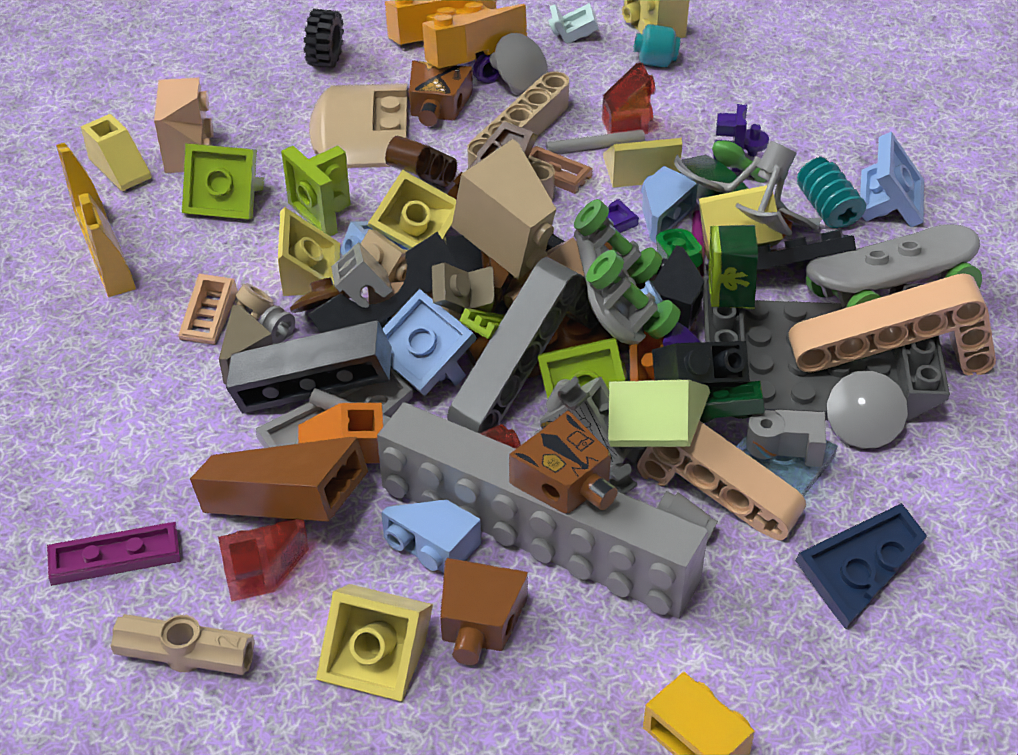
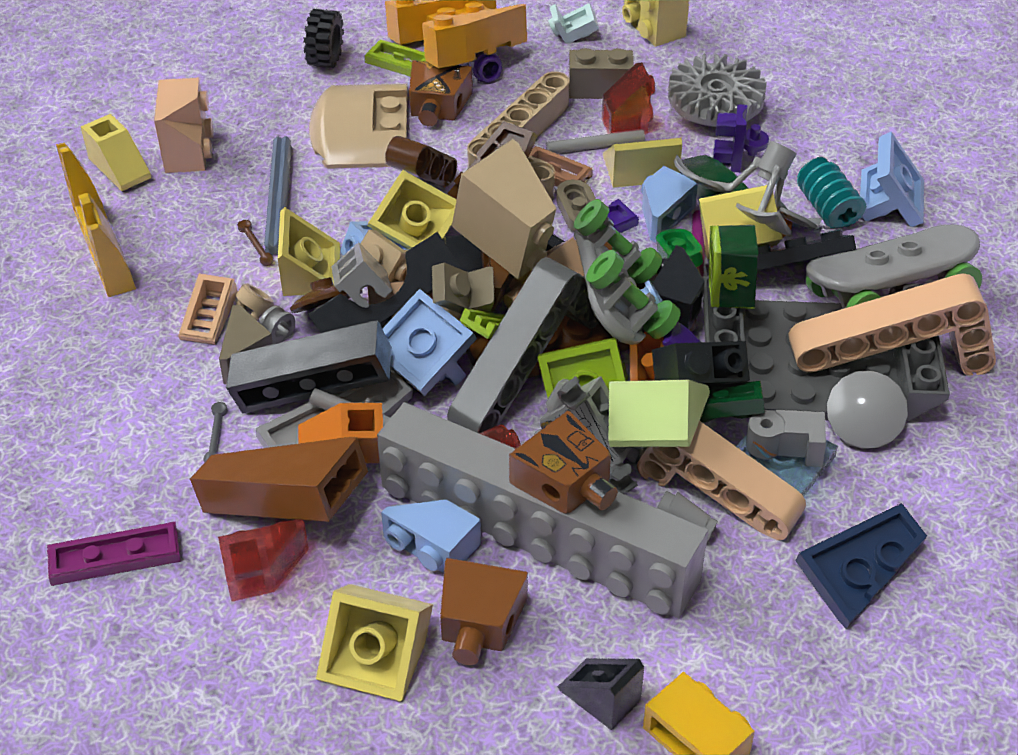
(163, 642): tan piece -> none
(218, 410): none -> dark grey hinge
(220, 181): lime bracket -> none
(245, 226): none -> reddish brown hinge
(277, 191): none -> sand blue axle
(317, 186): lime bracket -> none
(397, 61): none -> lime tile
(519, 61): light grey dish -> none
(572, 198): none -> dark tan plate
(596, 71): none -> dark tan brick
(606, 688): none -> black slope
(657, 45): teal head -> none
(715, 88): none -> light grey wheel
(734, 157): bright green piece -> none

